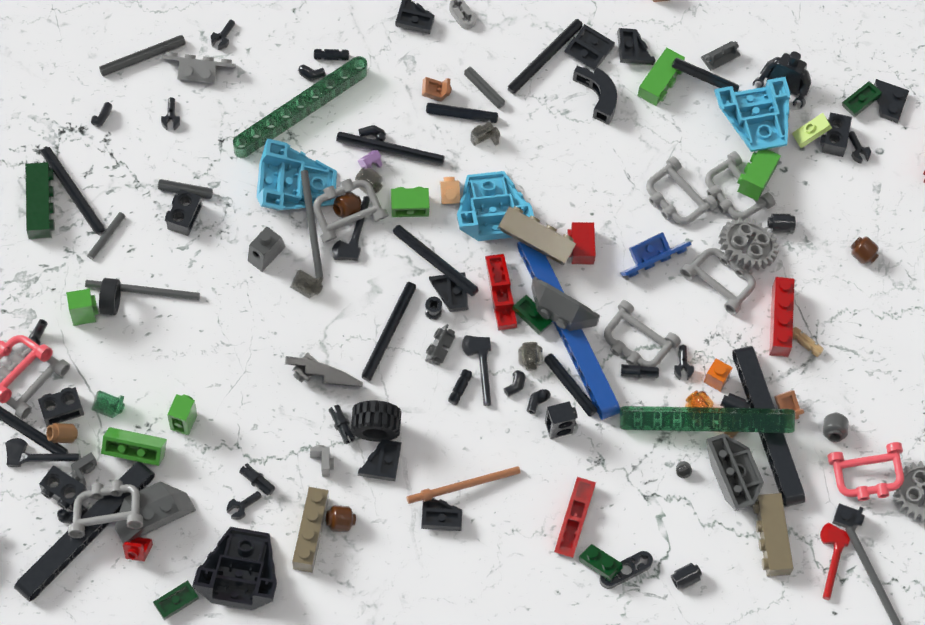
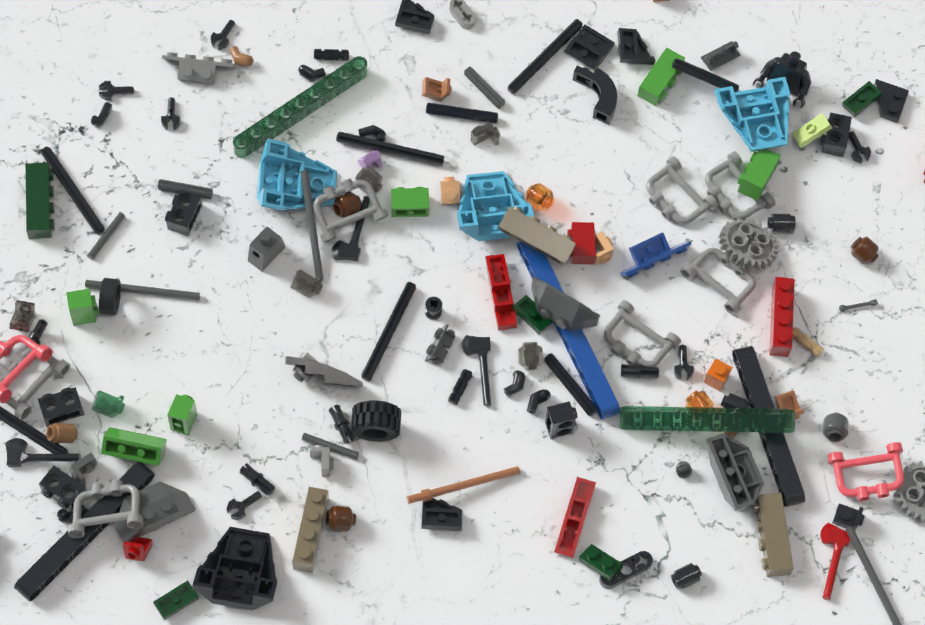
(23, 316): none -> clear smoke bracket
(106, 85): none -> black bar
(142, 55): dark grey axle -> none
(240, 59): none -> medium nougat arm
(333, 447): none -> dark grey bar
(383, 461): black wing -> none
(435, 260): black axle -> none
(450, 293): black wing -> none
(540, 196): none -> clear orange head
(605, 247): none -> light nougat bracket
(842, 308): none -> dark grey hinge

